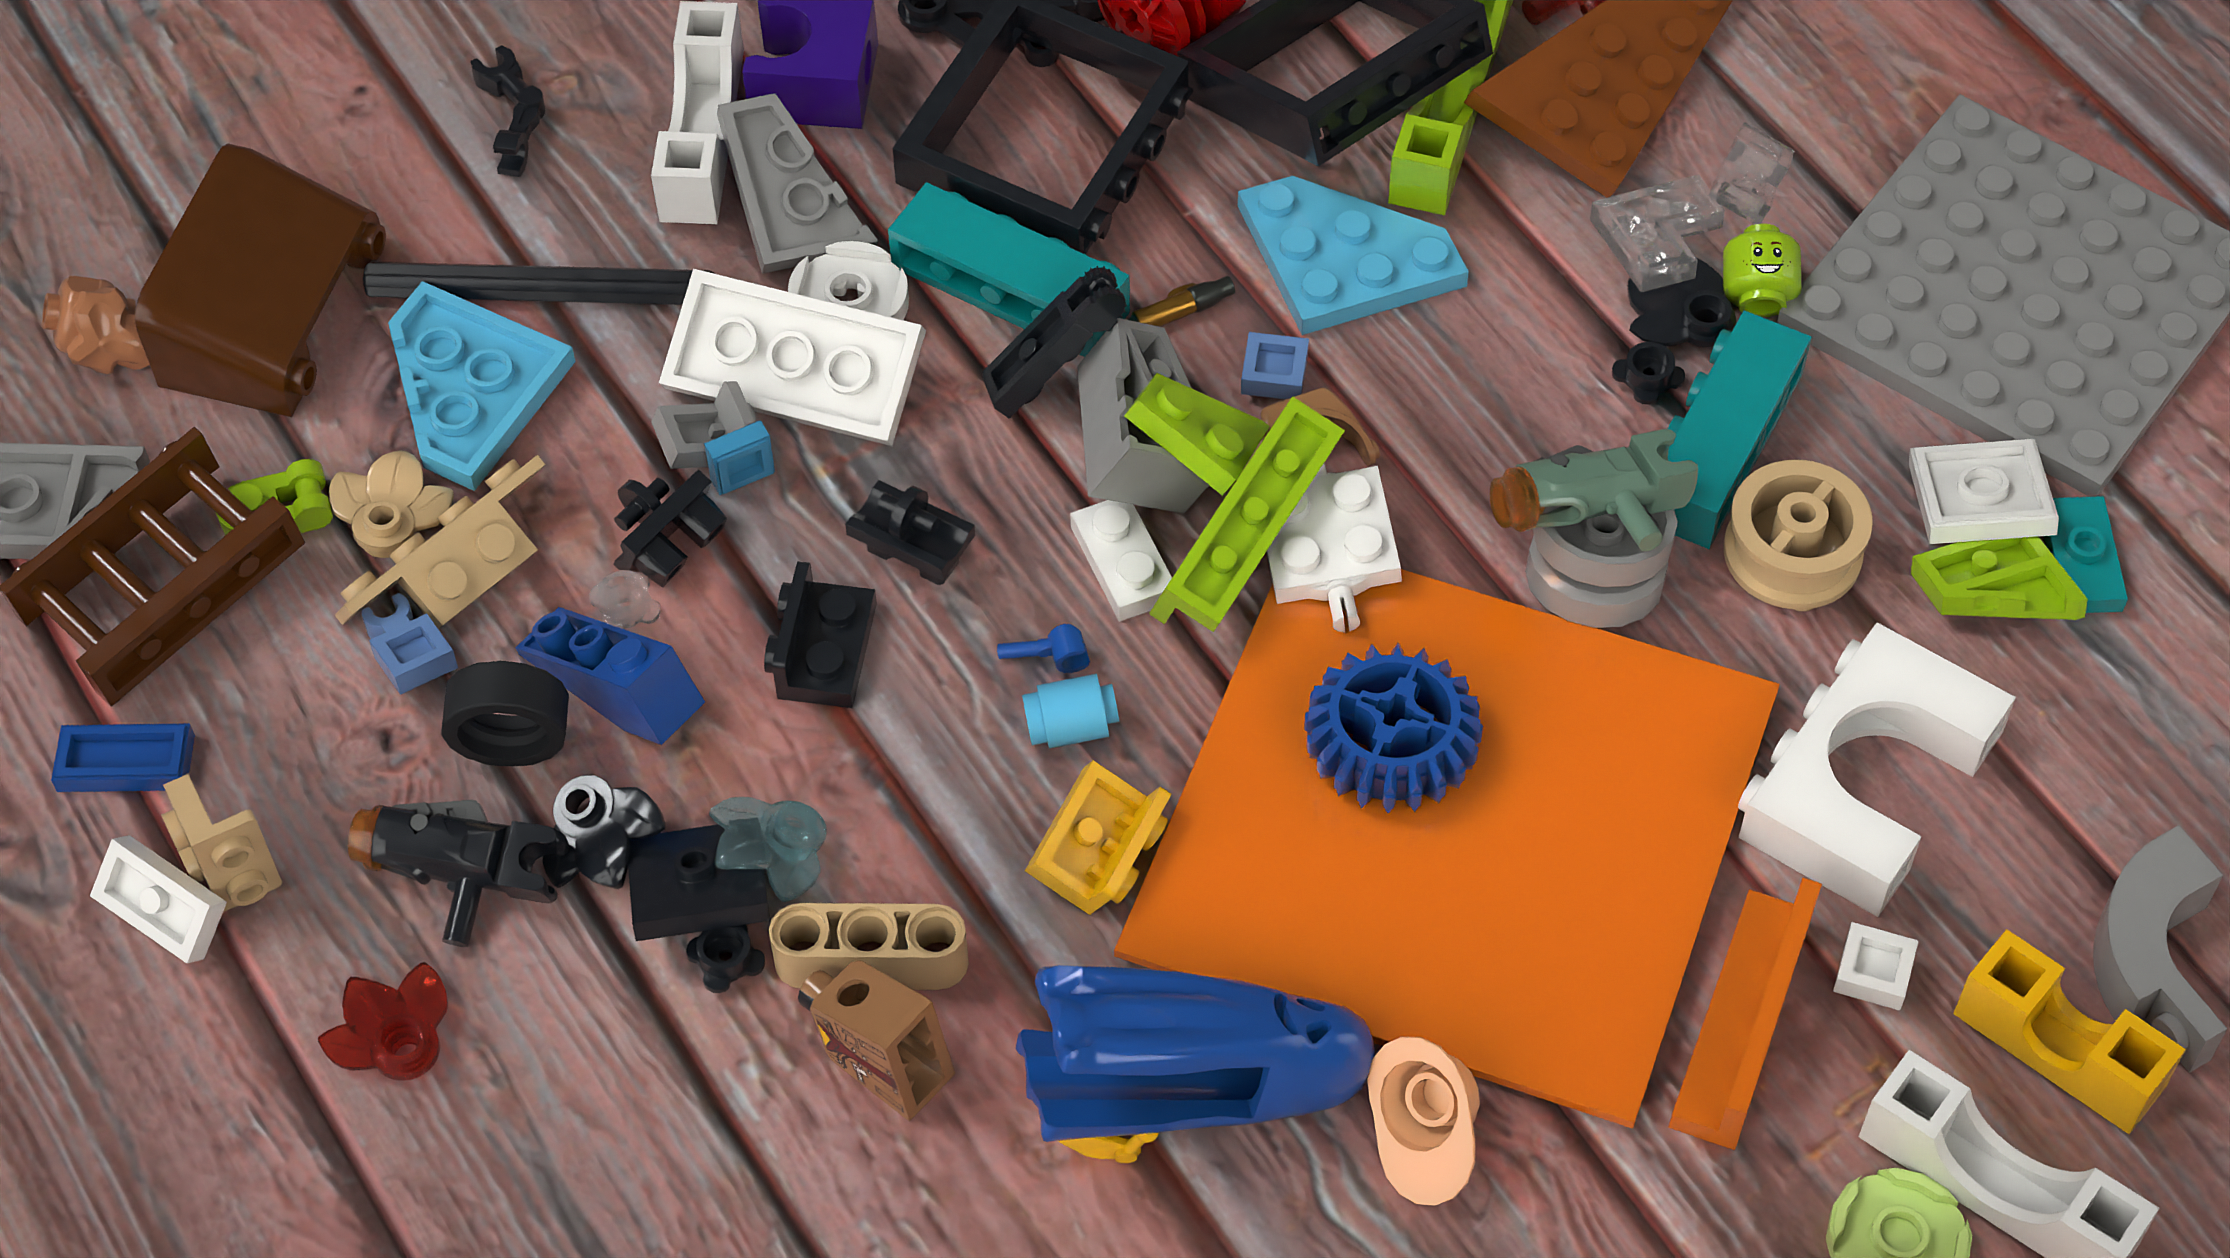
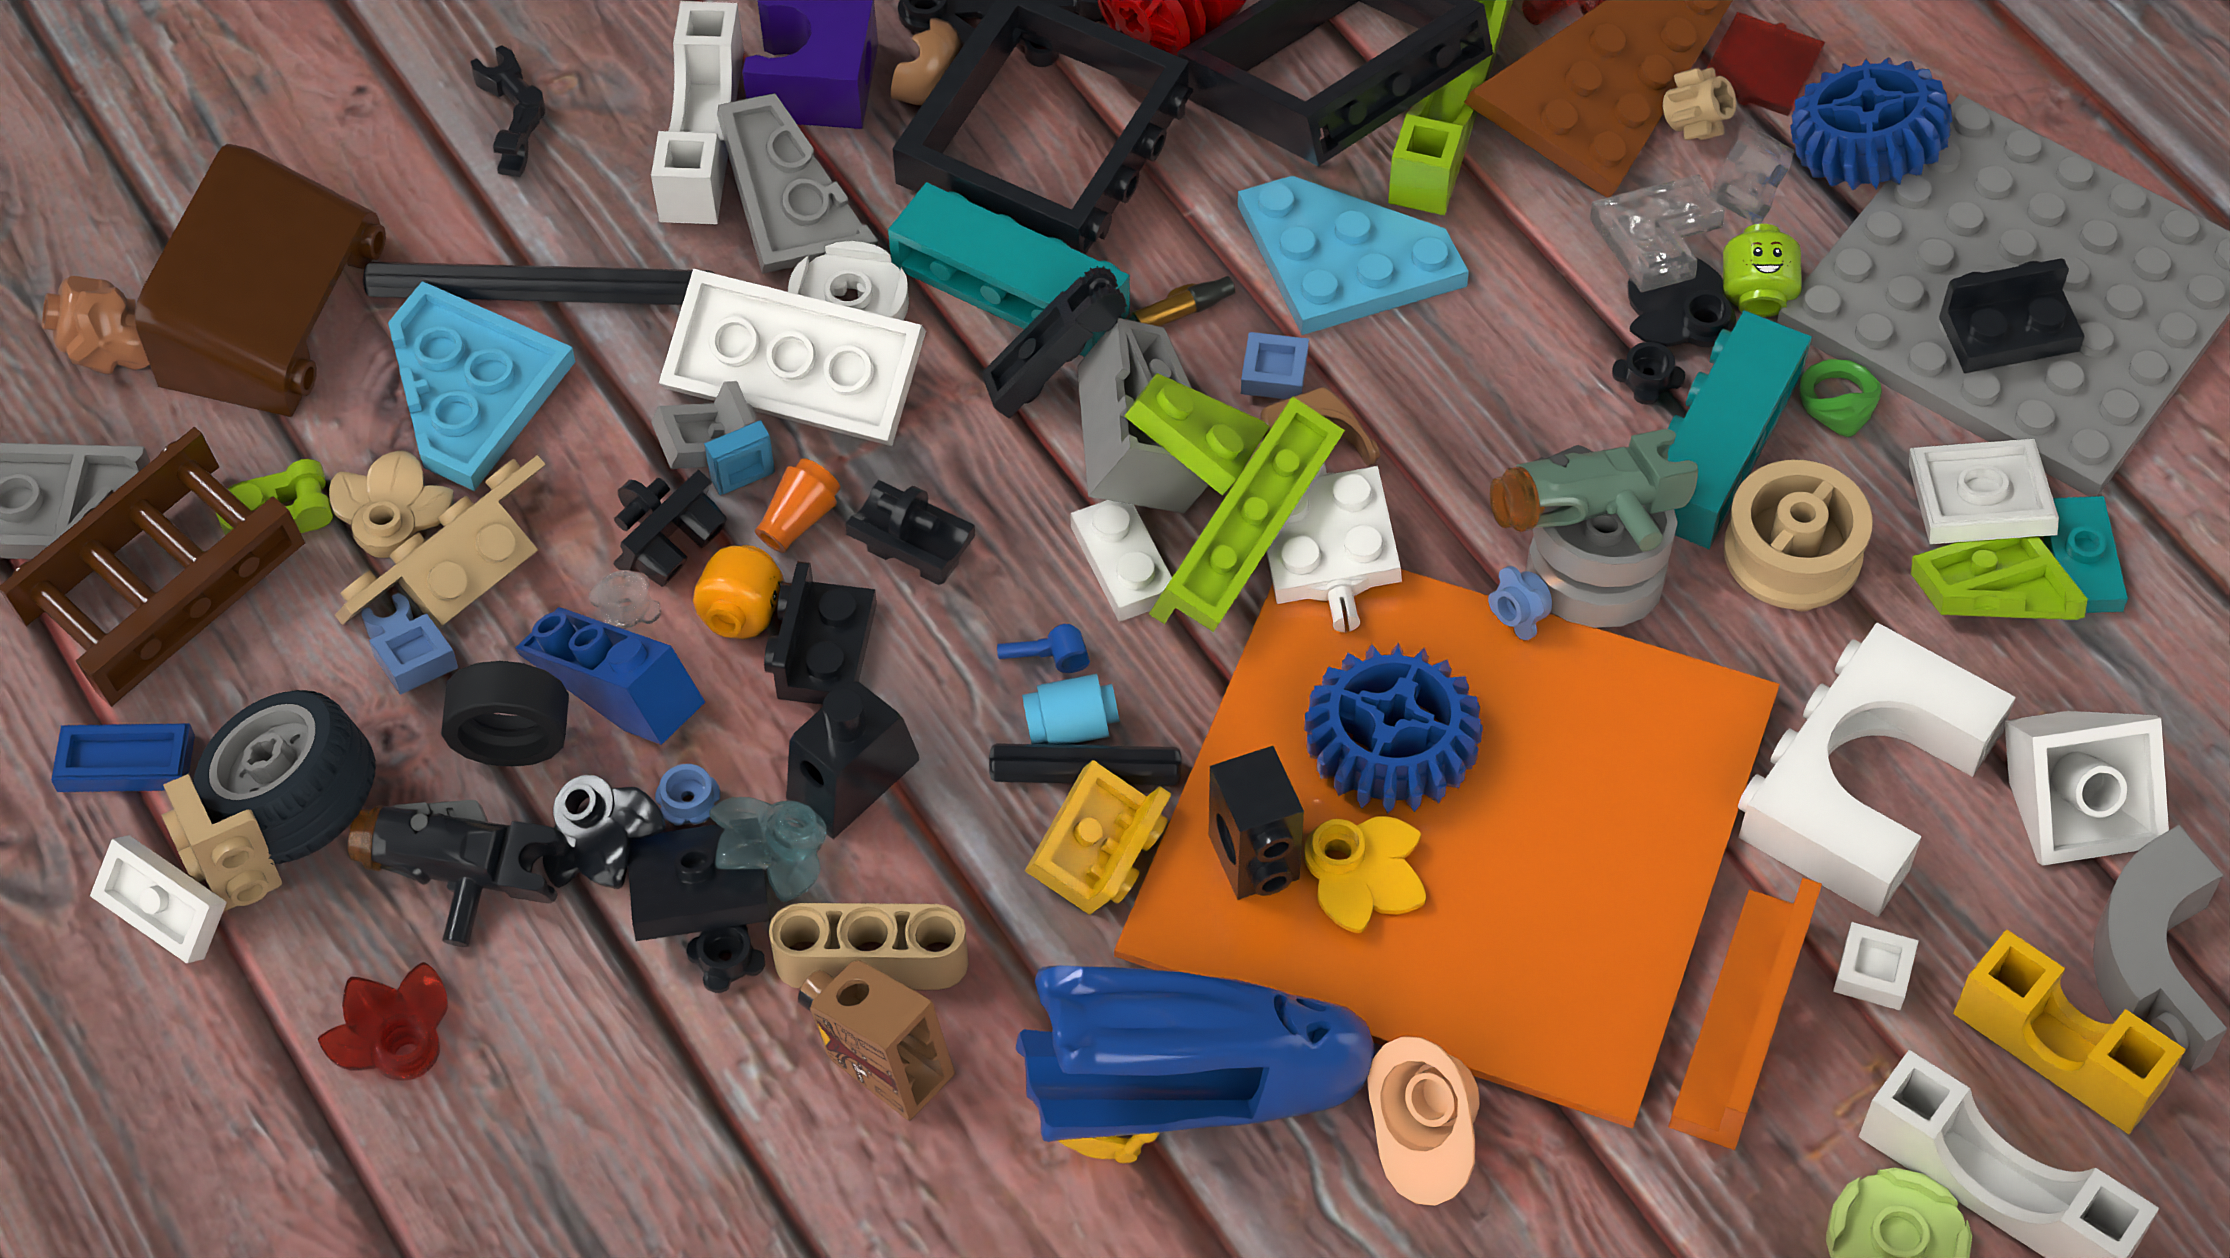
(292, 765): none -> black wheel
(685, 781): none -> medium blue plate
(738, 589): none -> light orange head
(798, 503): none -> orange cone
(848, 756): none -> black torso
(937, 50): none -> medium nougat hair
(1065, 762): none -> black axle
(1255, 823): none -> black brick
(1373, 874): none -> yellow plate
(1520, 601): none -> medium blue plate
(1699, 103): none -> tan gear
(1765, 62): none -> clear red piece
(1846, 412): none -> bright green piece
(1871, 123): none -> blue gear
(2010, 316): none -> black bracket
(2087, 782): none -> white slope

